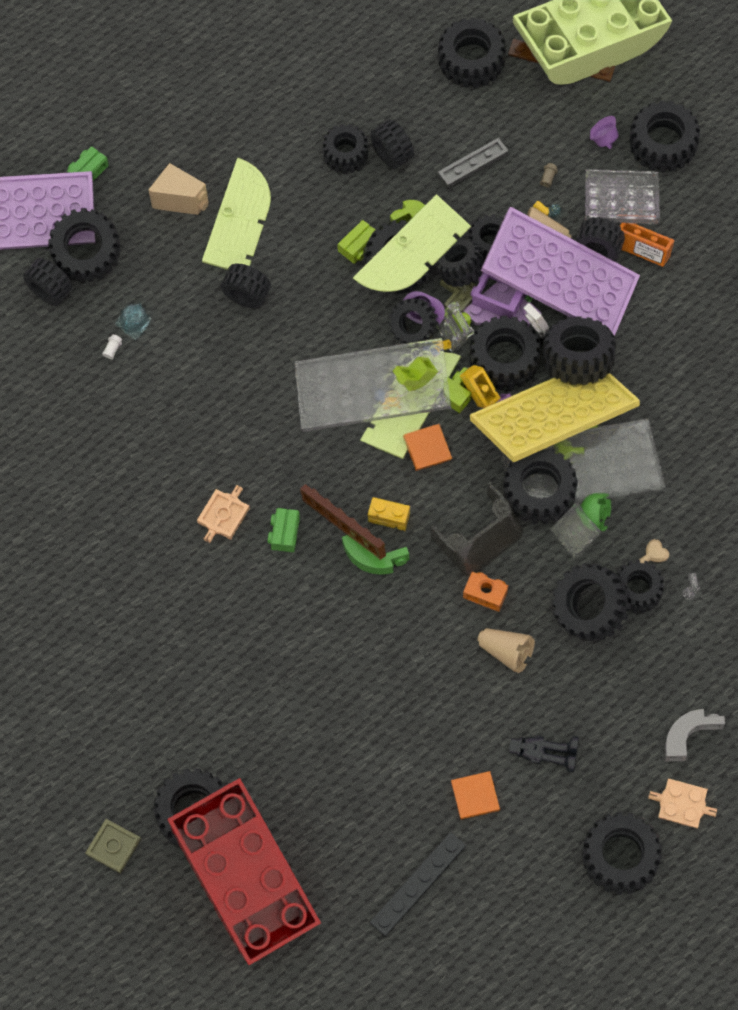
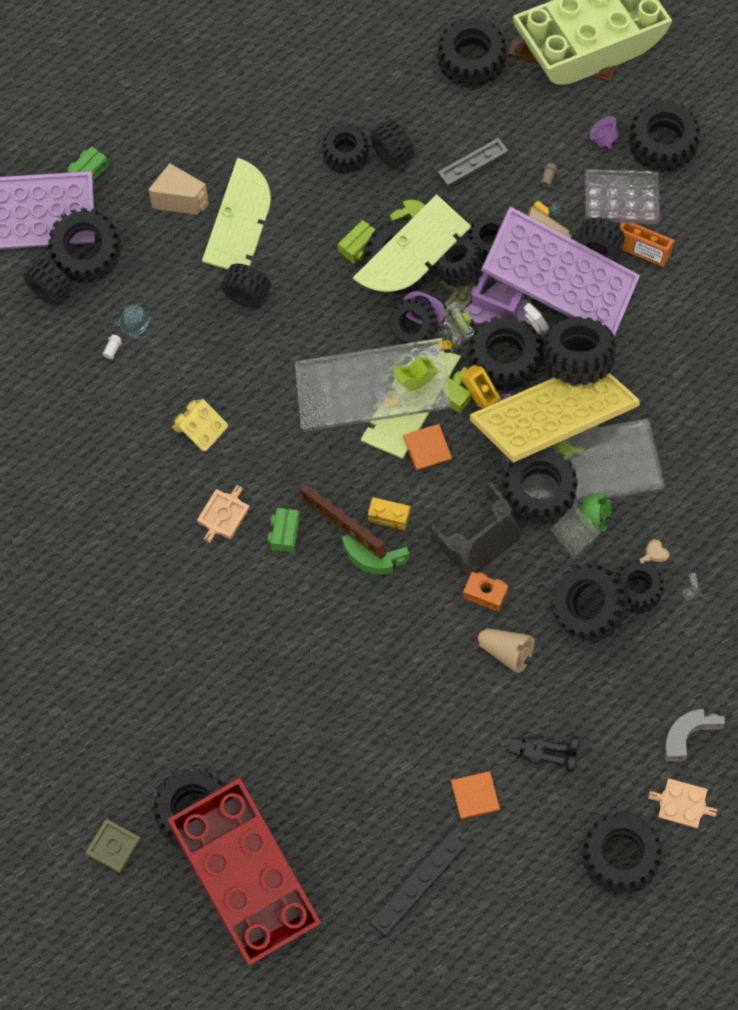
(200, 424): none -> light yellow bracket

